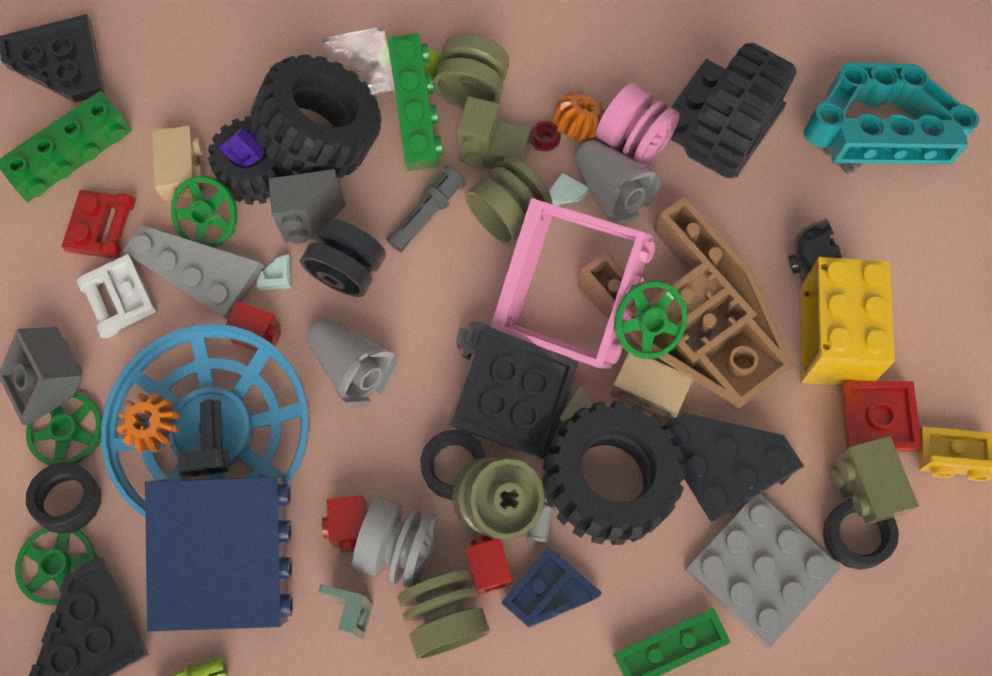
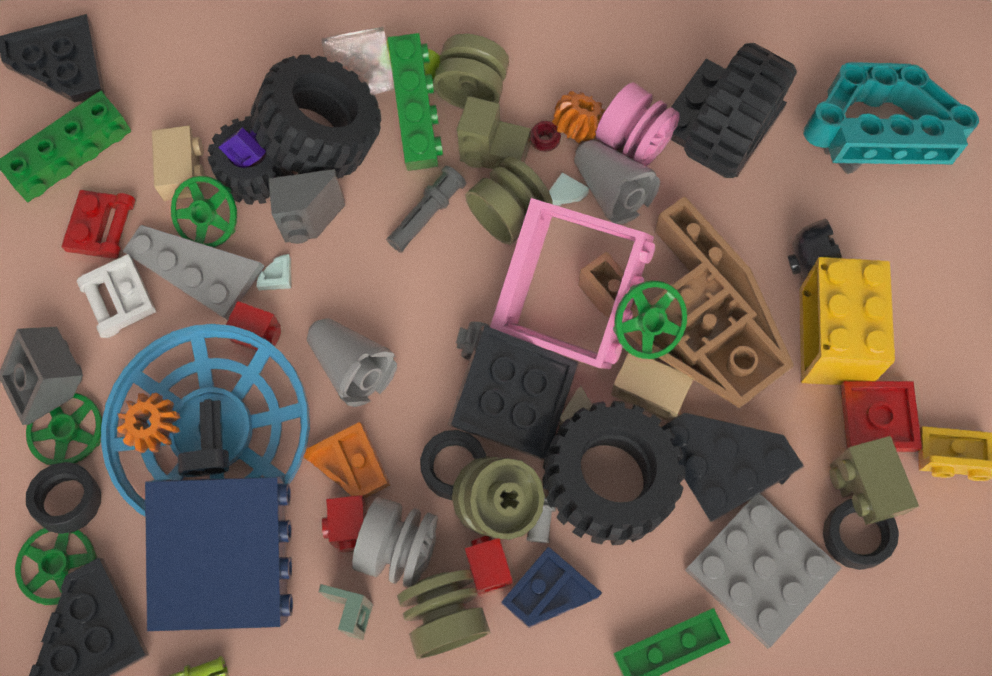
(343, 257): black wheel -> none
(350, 461): none -> orange wing

